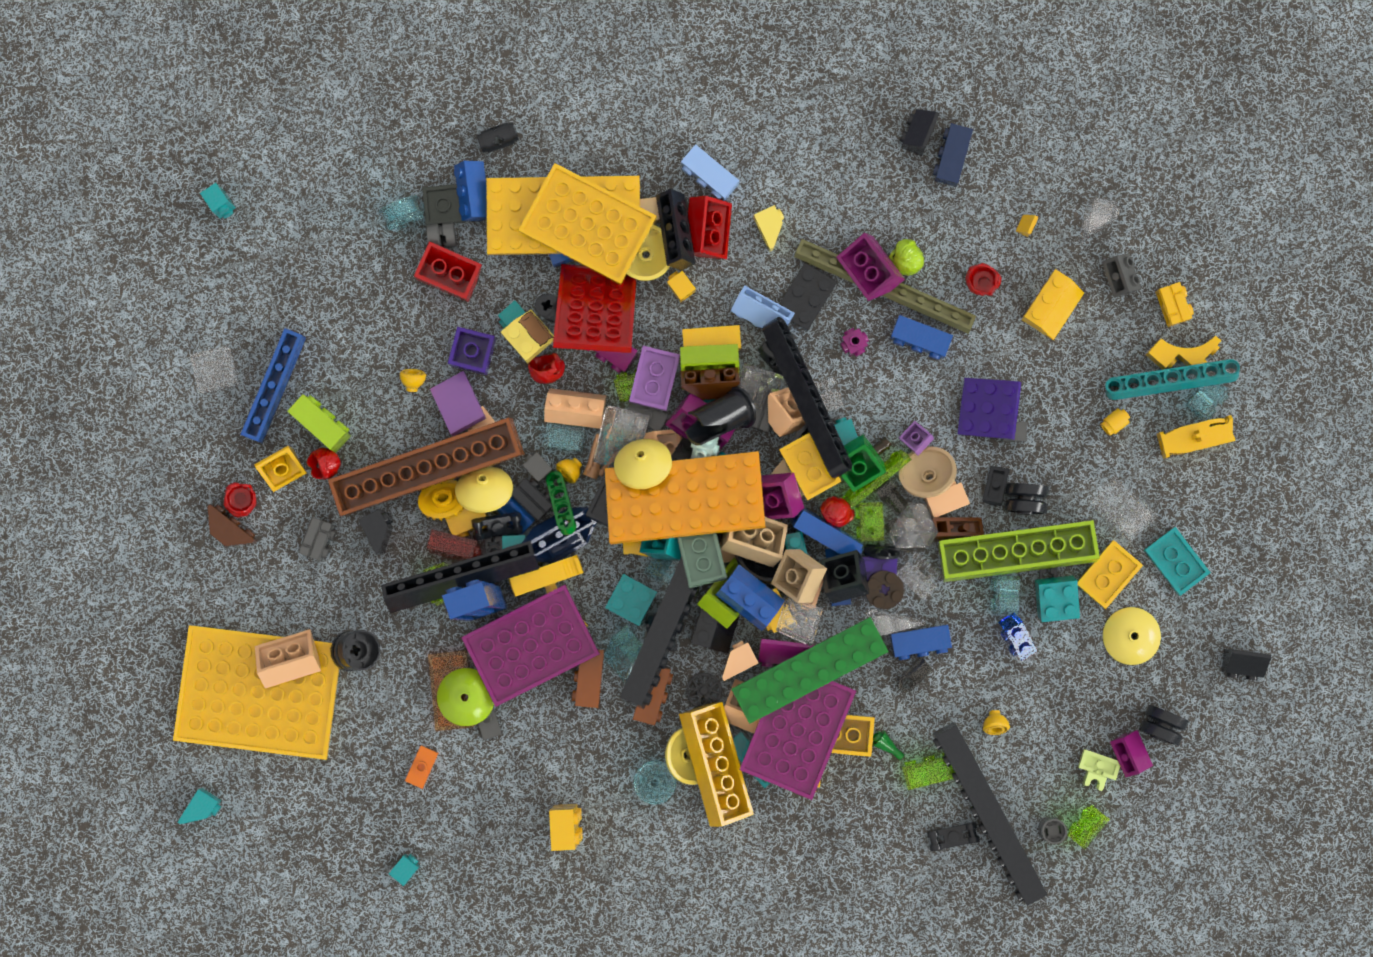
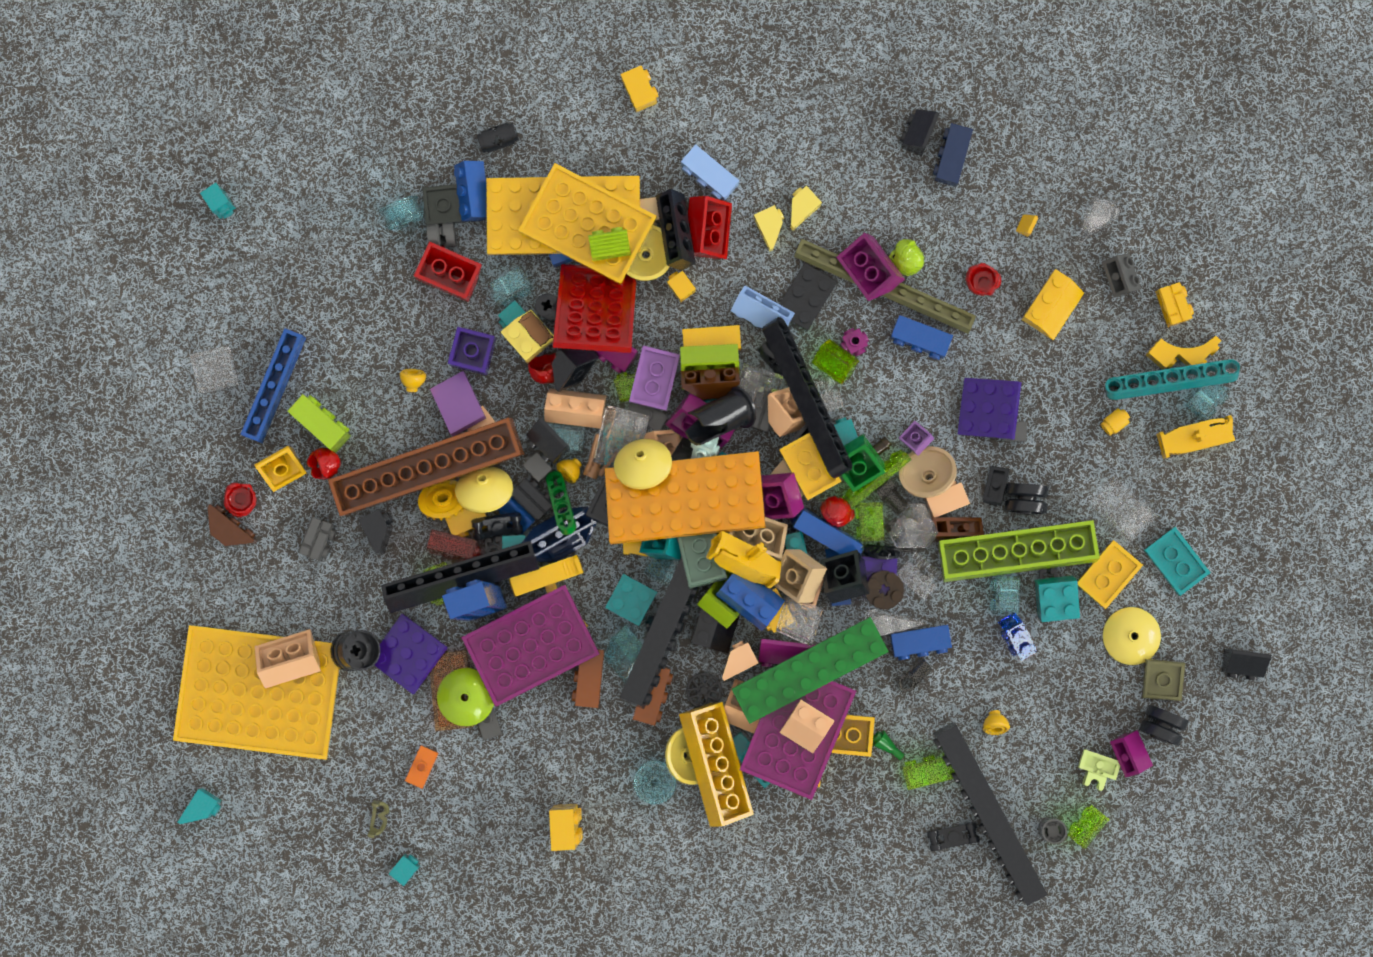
(374, 831): none -> olive helmet
(409, 653): none -> dark purple plate
(510, 286): none -> clear light blue brick
(547, 441): none -> black slope
(572, 367): none -> black slope
(609, 244): none -> lime brick
(639, 89): none -> yellow brick
(744, 559): none -> yellow piece
(803, 205): none -> light yellow slope
(806, 726): none -> light nougat slope
(835, 361): none -> clear neon green brick
(1163, 679): none -> olive tile

